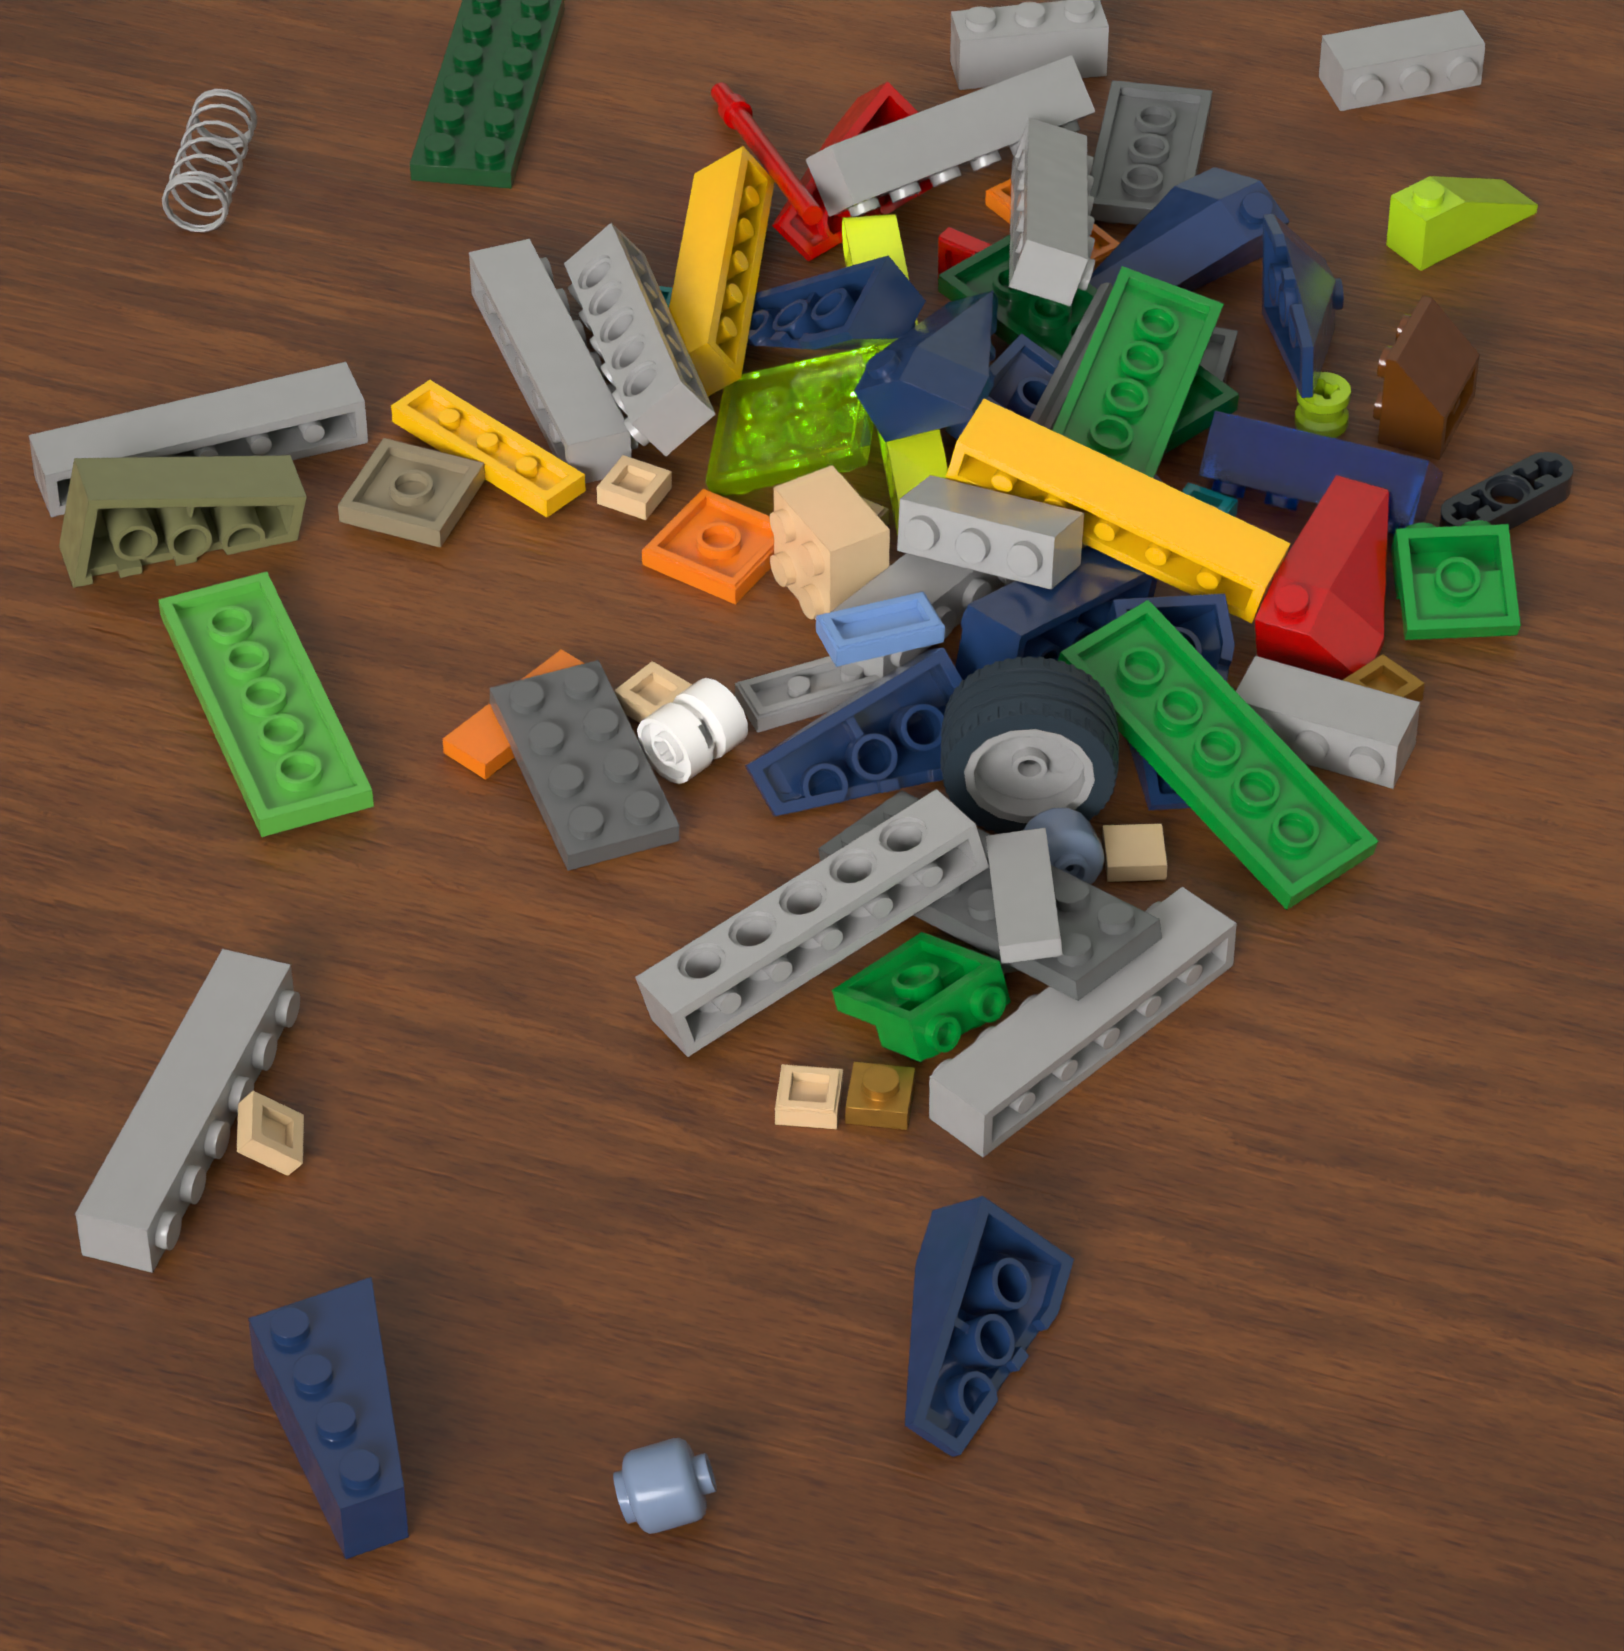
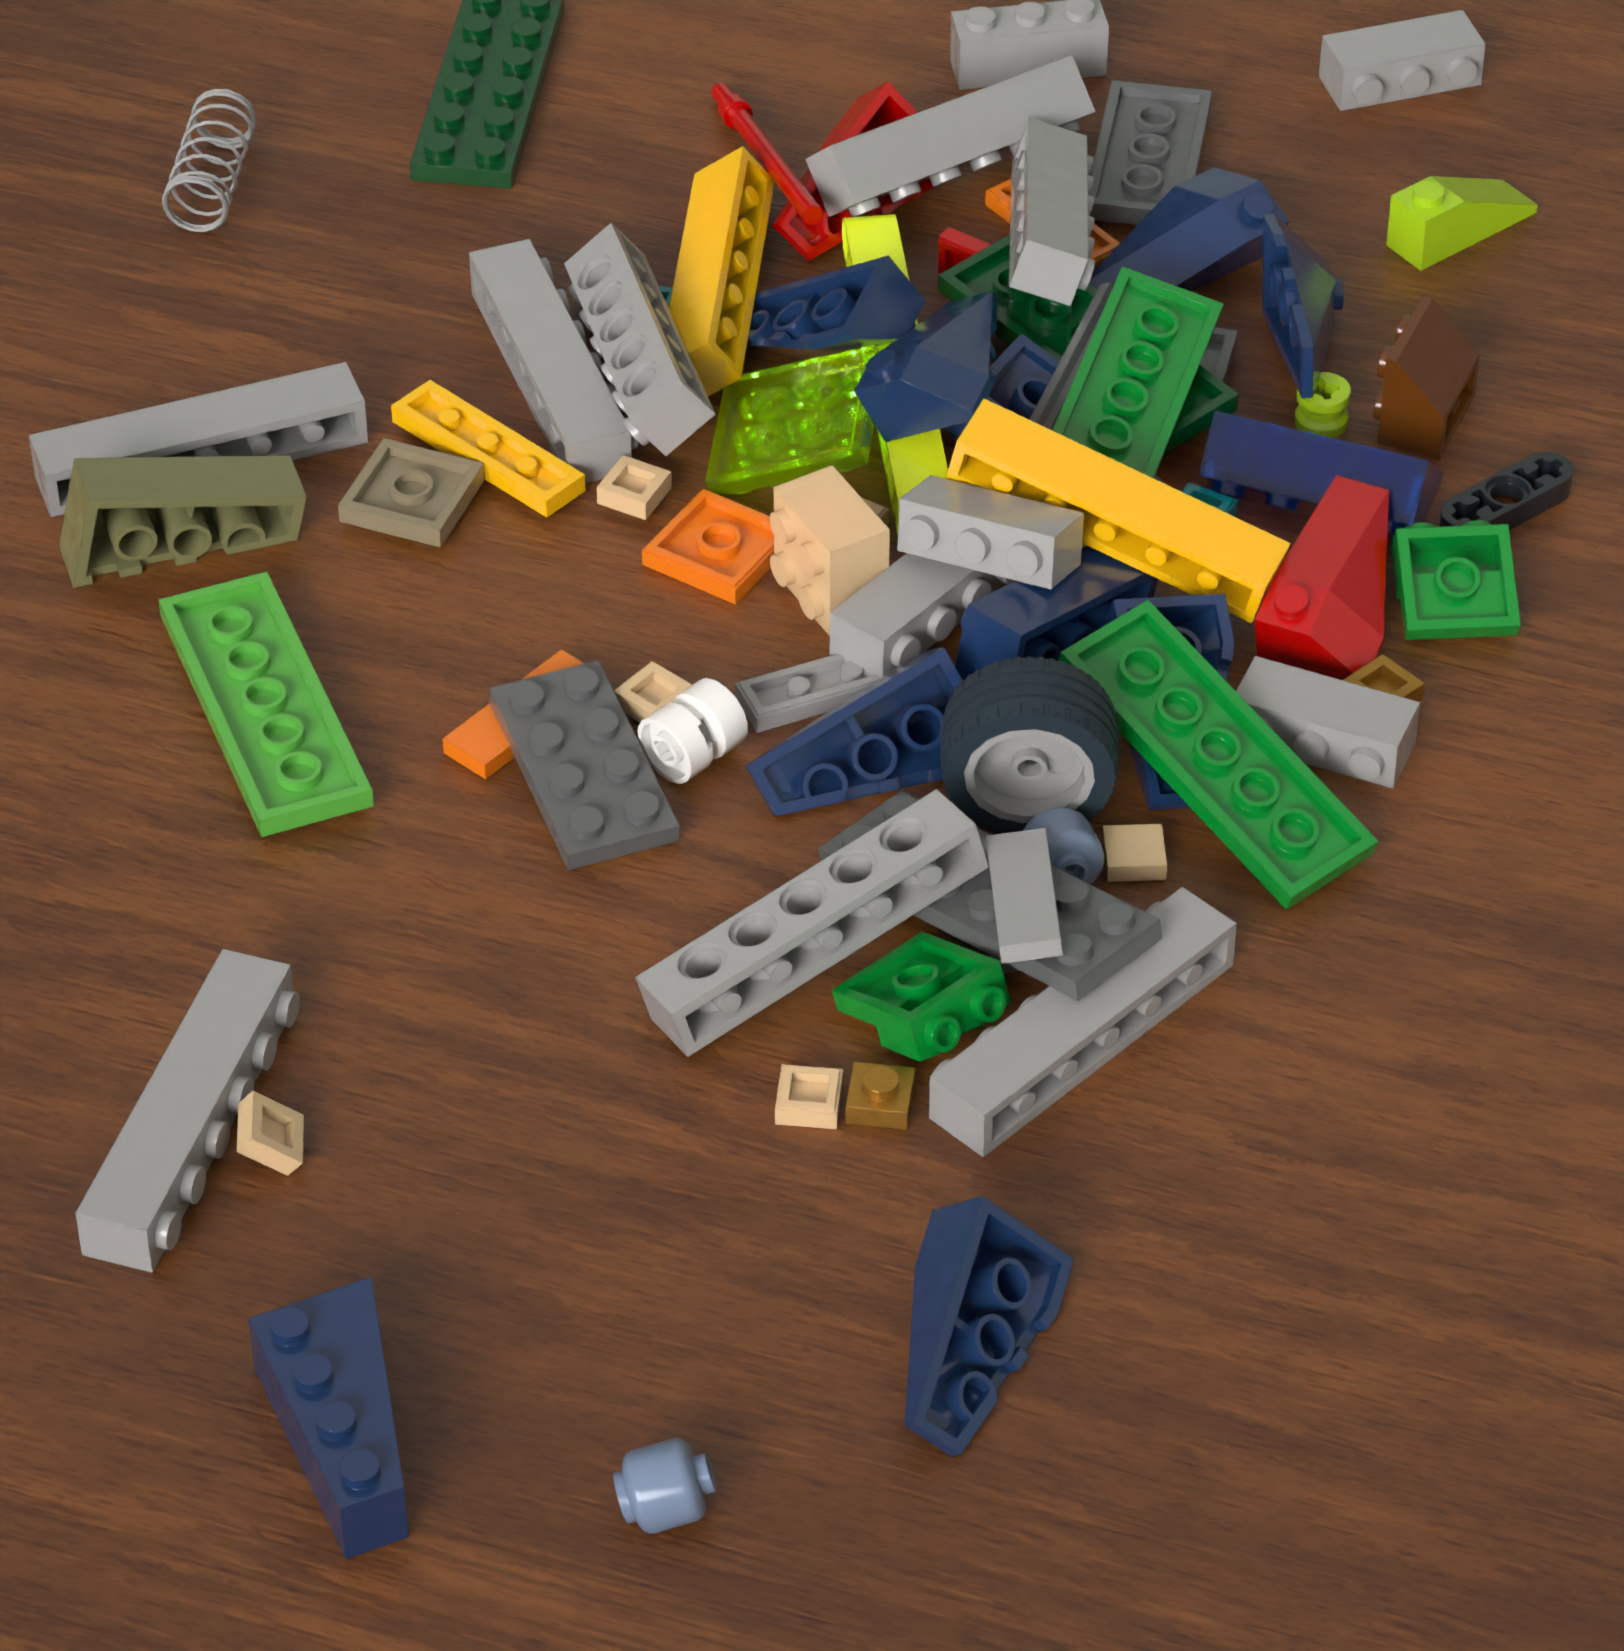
(880, 629): medium blue tile -> none

